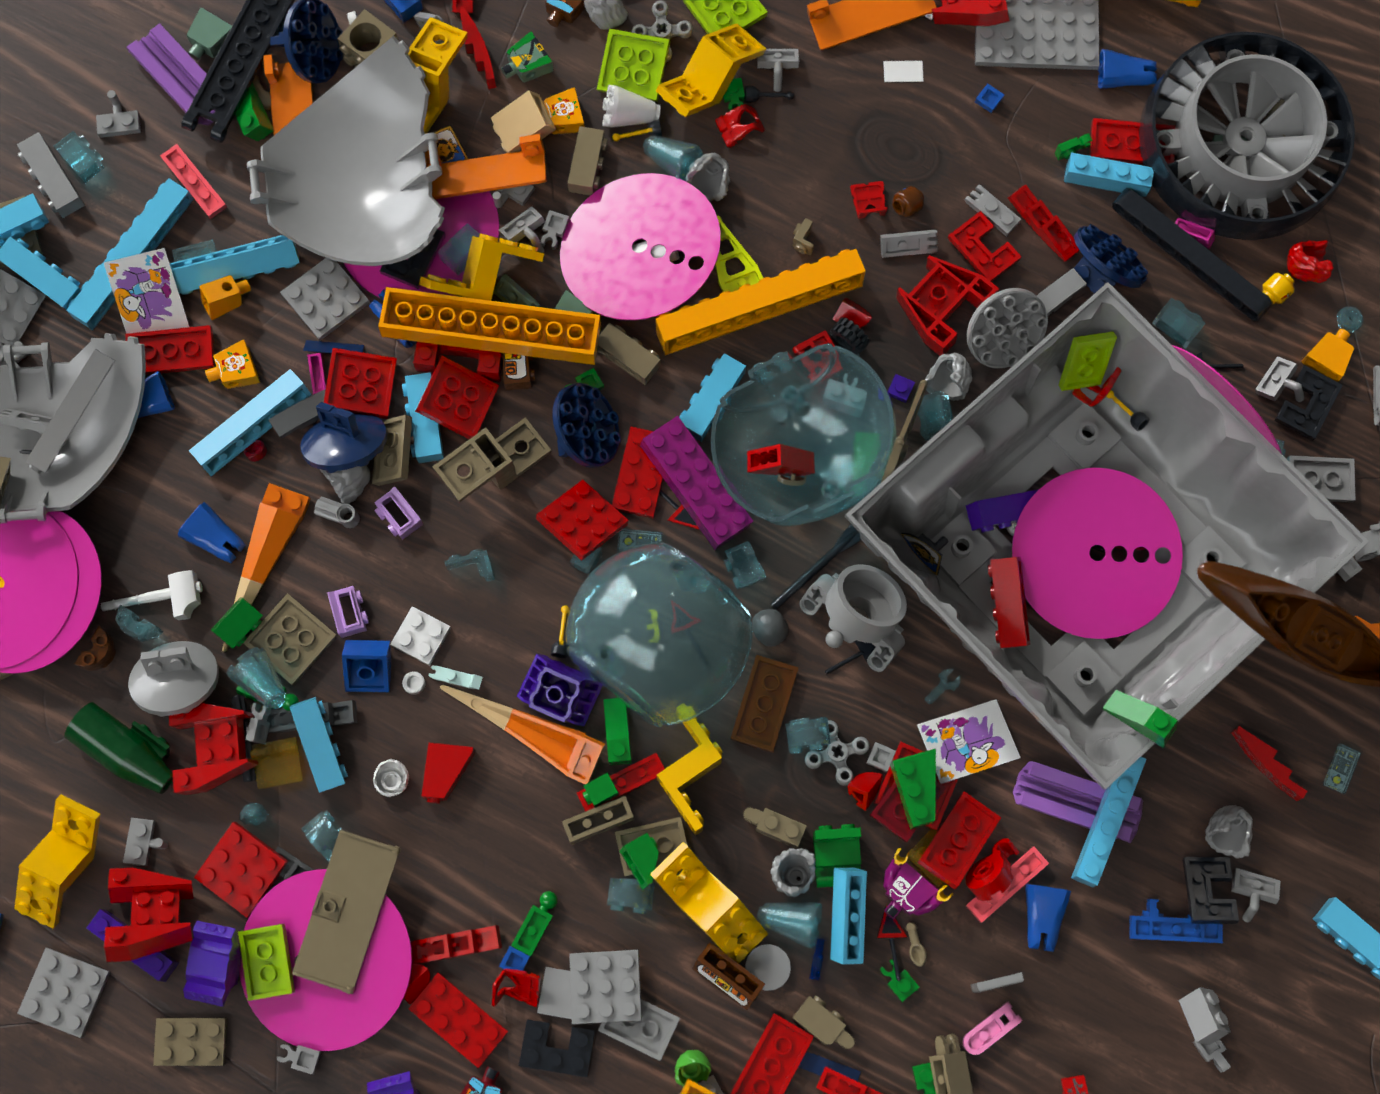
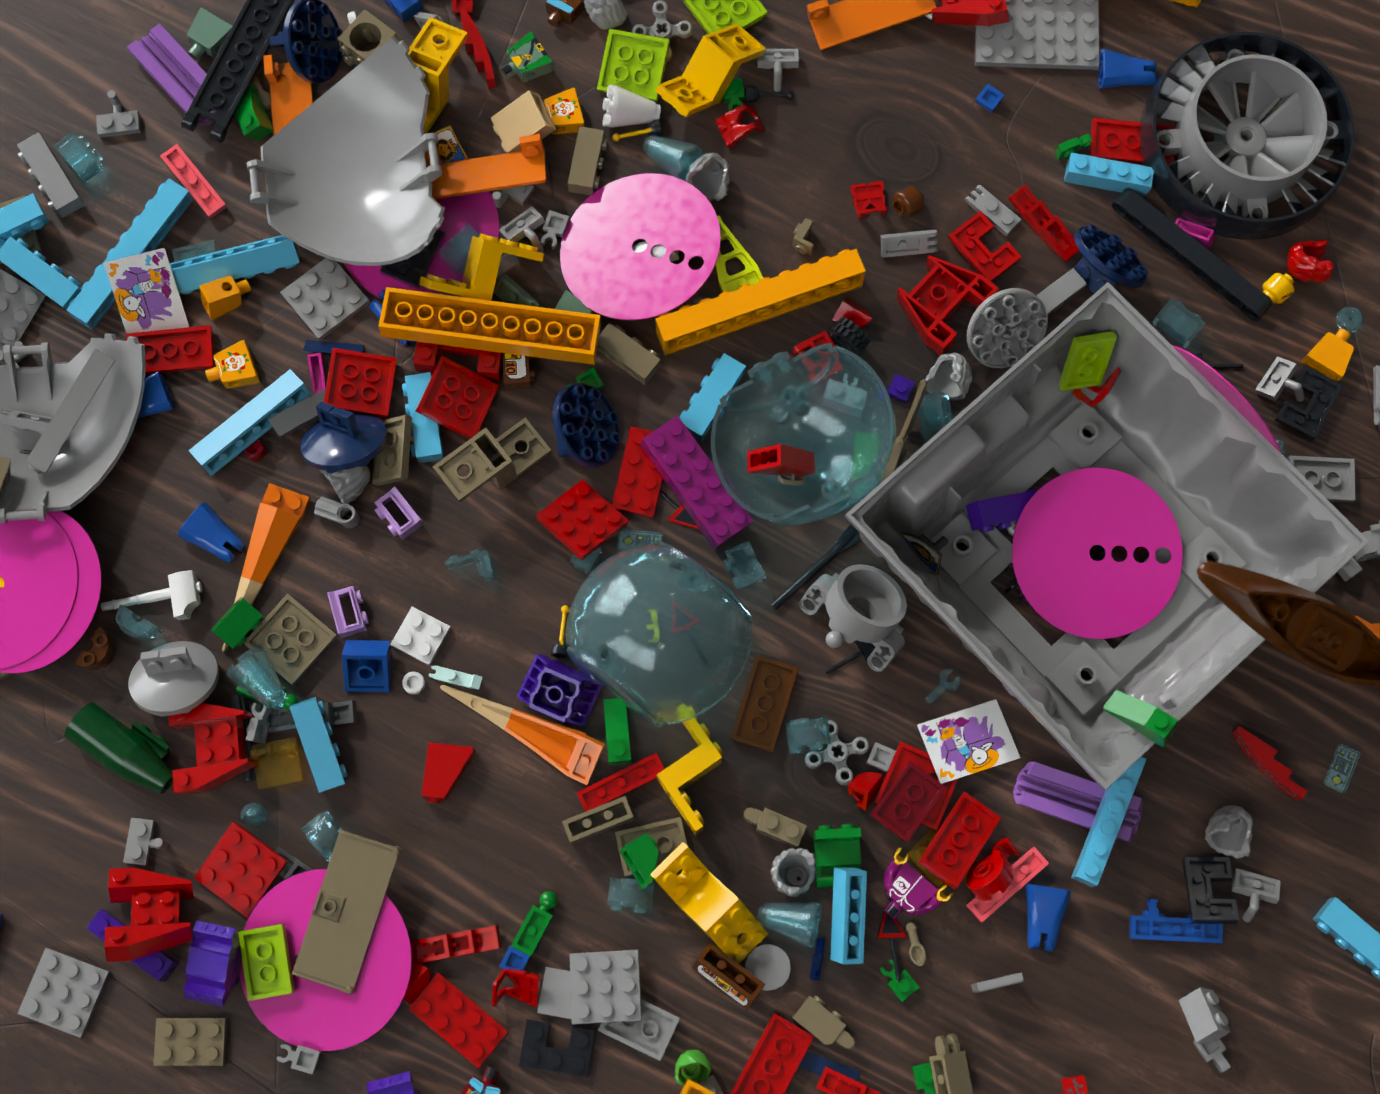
(57, 861): yellow bracket -> none
(390, 778): white hair -> none
(600, 790): green brick -> none
(770, 627): dark grey hair -> none
(903, 71): white sticker -> none
(917, 786): green wedge -> none
(990, 1030): bright pink plate -> none
(1009, 602): red brick -> none
(1138, 419): black hinge -> none

